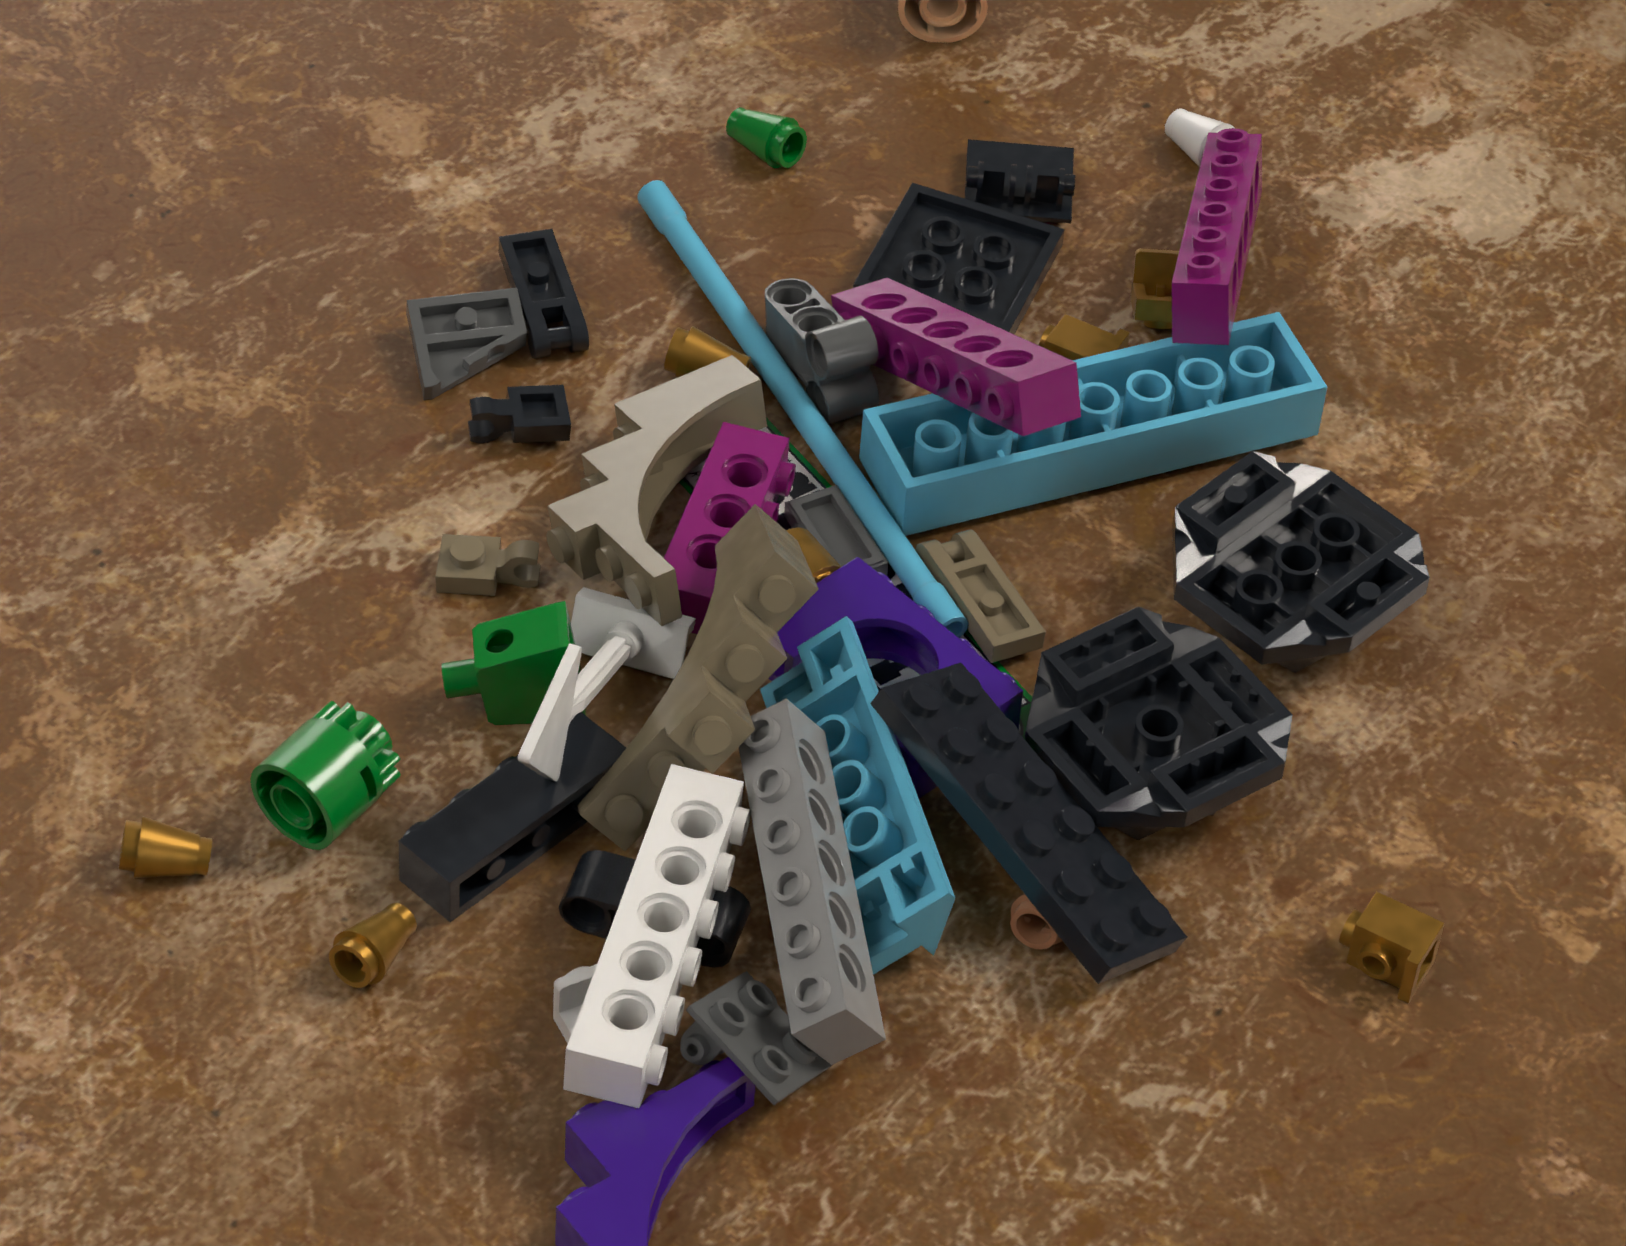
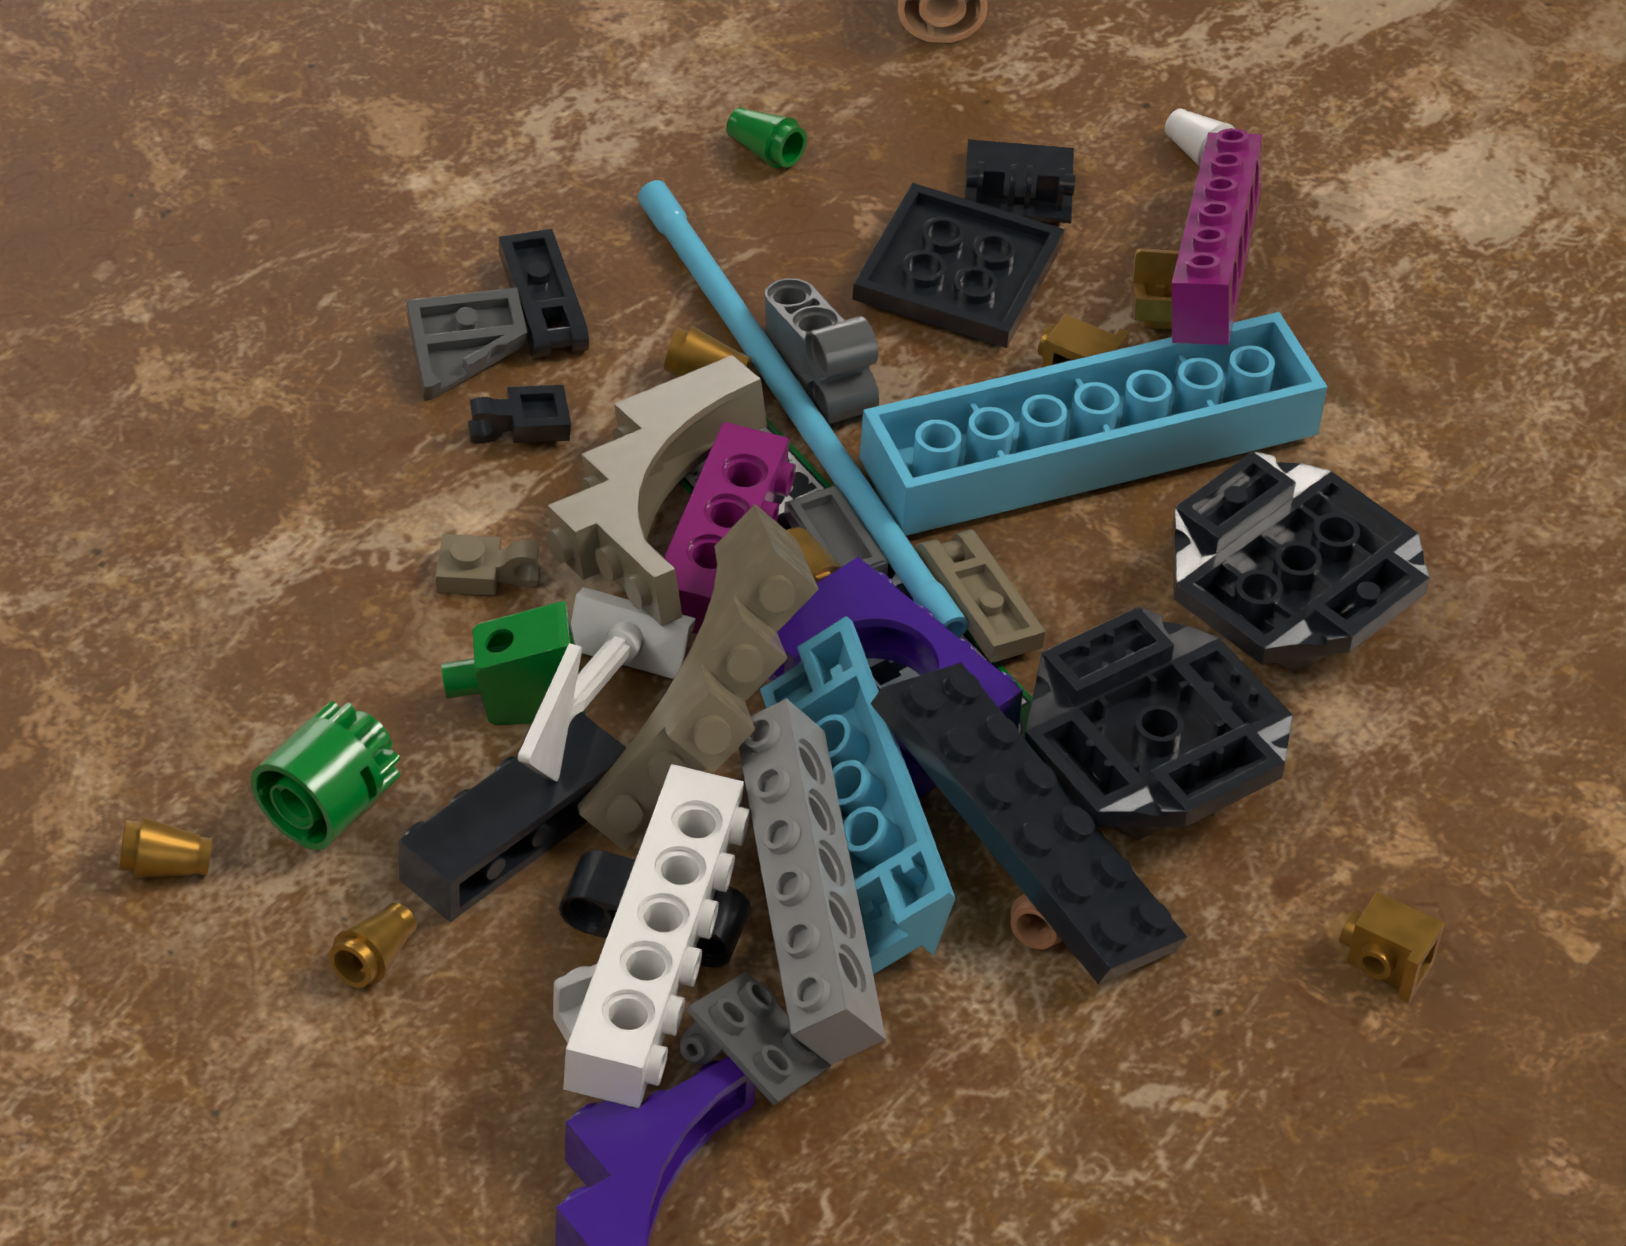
(965, 358): magenta brick -> none

